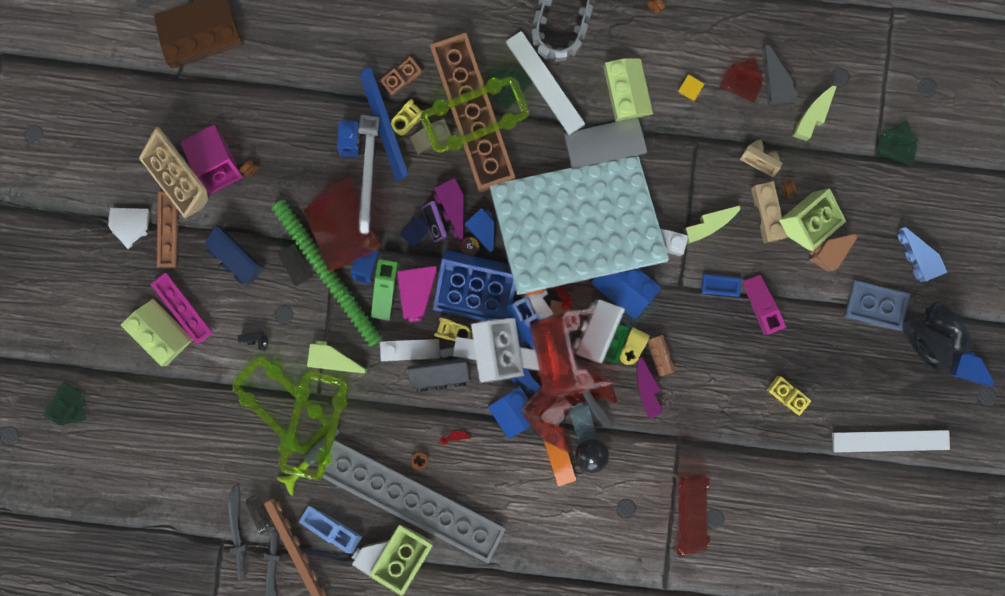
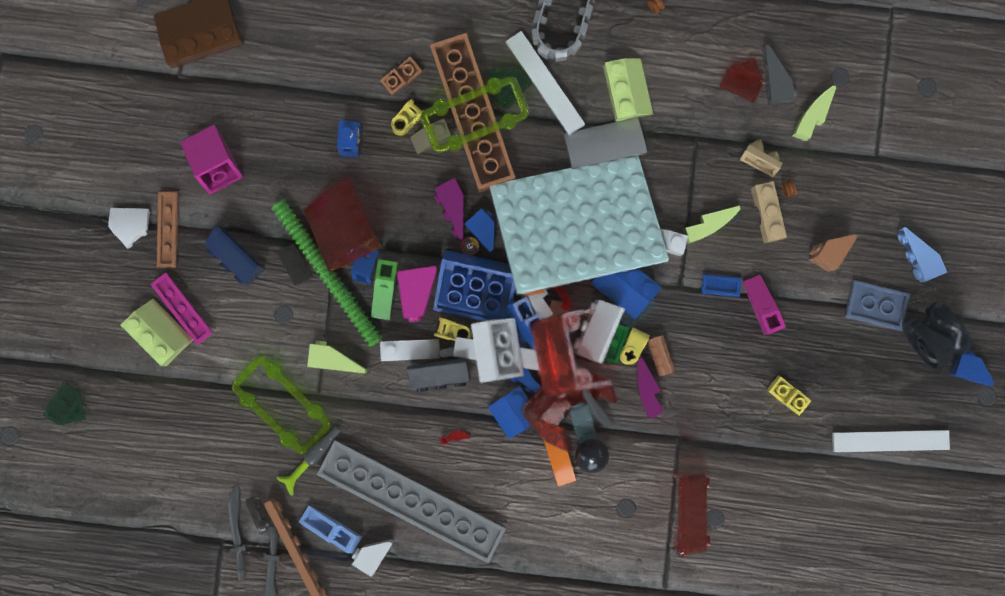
(173, 175): tan slope -> none
(248, 169): dark orange bush -> none
(251, 338): black bracket -> none
(324, 457): clear neon green bar -> none
(367, 183): white tile -> none
(368, 125): light grey tile -> none
(385, 127): blue tile -> none
(401, 559): yellowish green slope -> none
(415, 231): clear blue bracket -> none
(423, 456): dark orange bush -> none
(434, 222): slope -> none
(691, 87): yellow tile -> none
(813, 219): yellowish green slope -> none
(898, 144): clear green slope -> none

